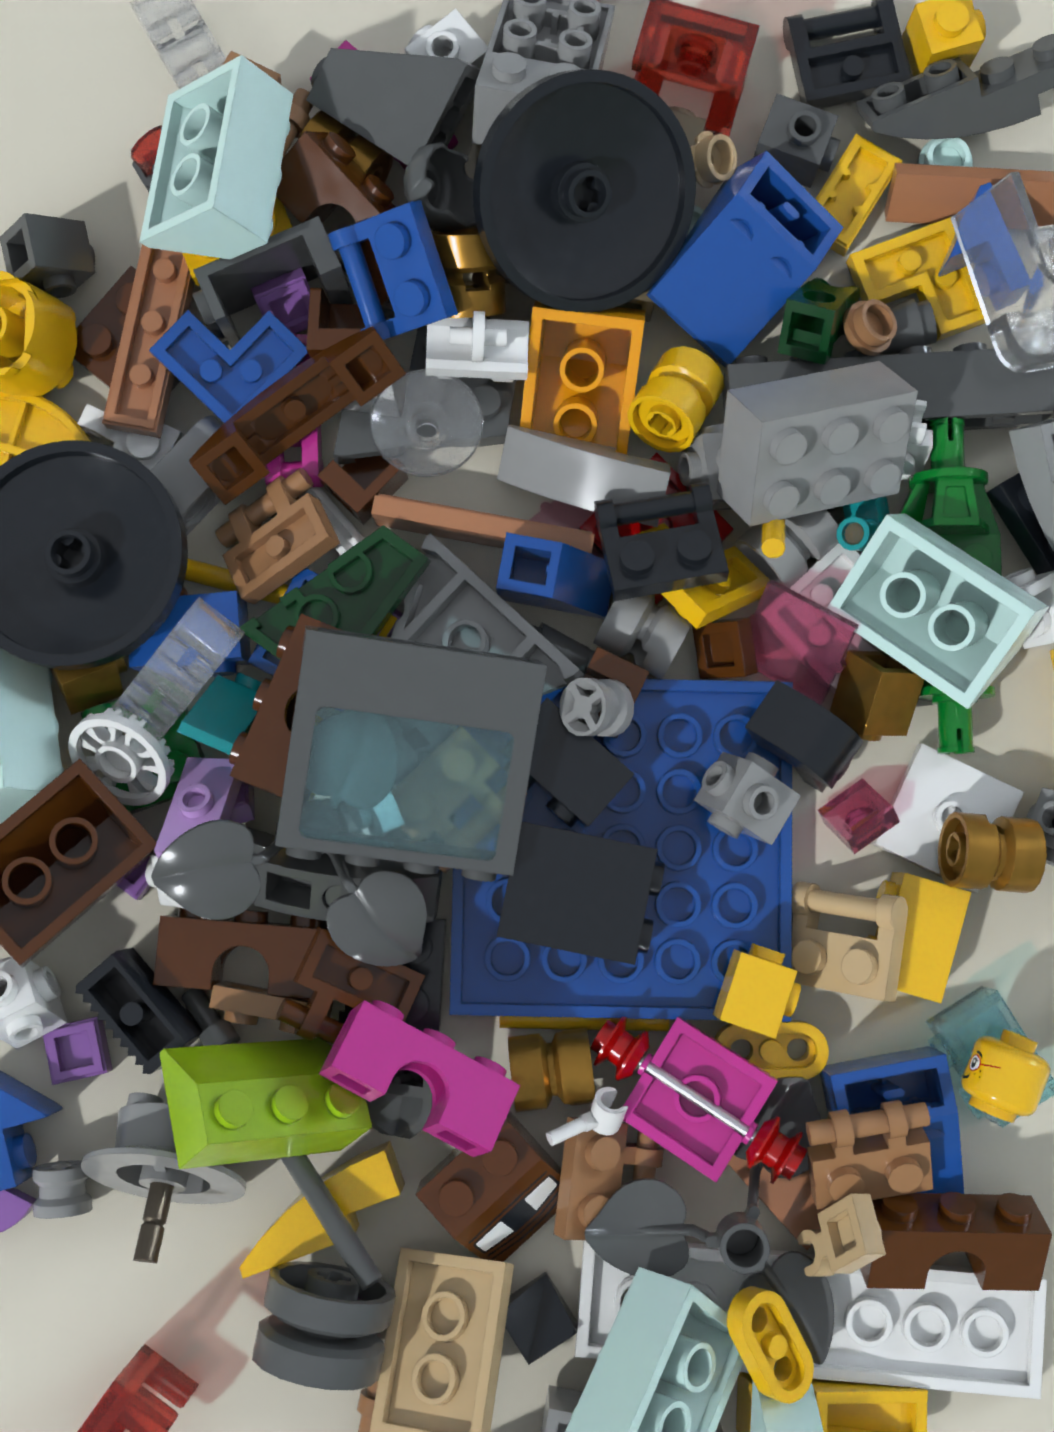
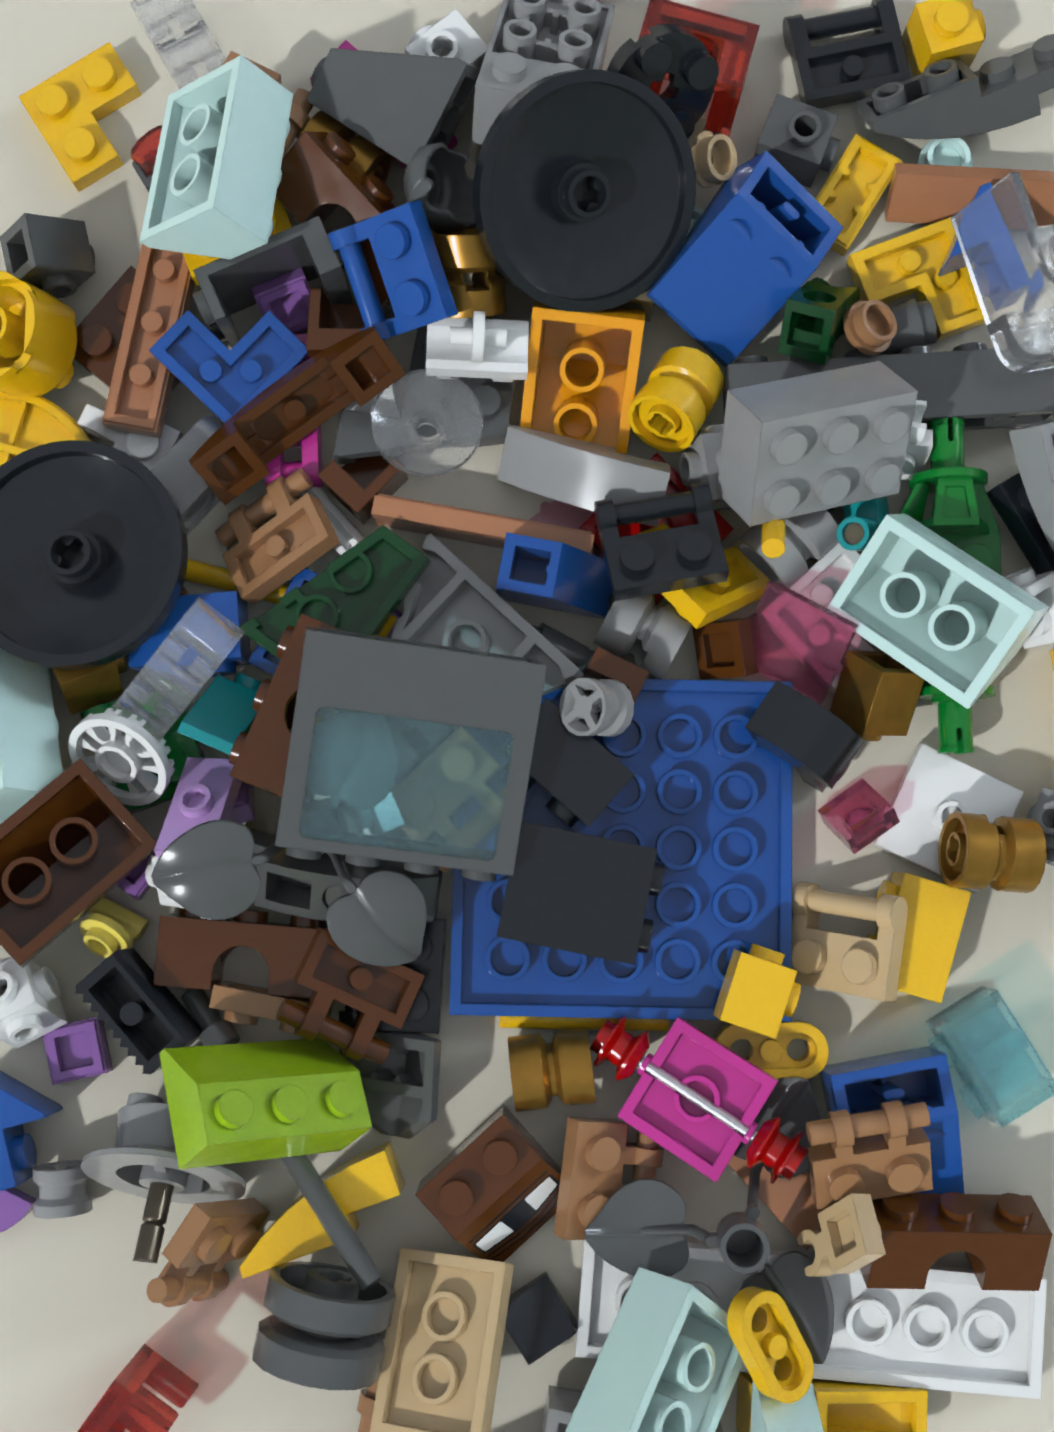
(70, 107): none -> yellow plate
(111, 928): none -> light yellow plate
(202, 1247): none -> medium nougat plate
(467, 1094): dark pink arch -> none
(599, 1118): white hand -> none
(676, 52): none -> black plate
(746, 797): light grey brick -> none
(1005, 1076): yellow head -> none

